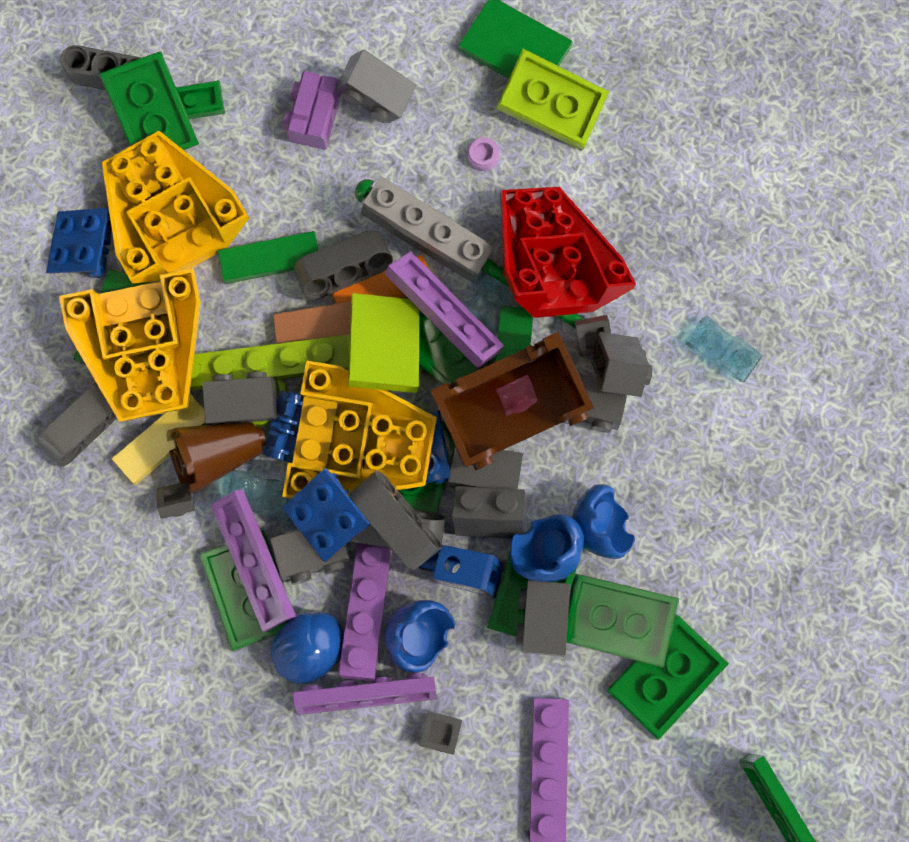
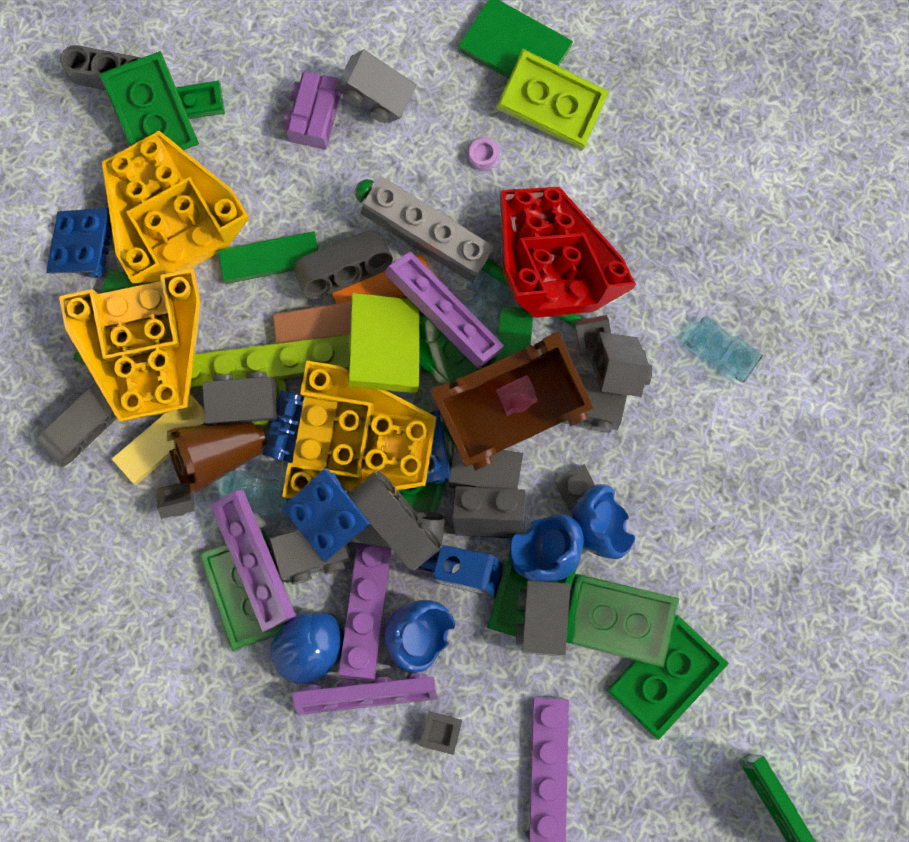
(573, 485): none -> dark grey plate

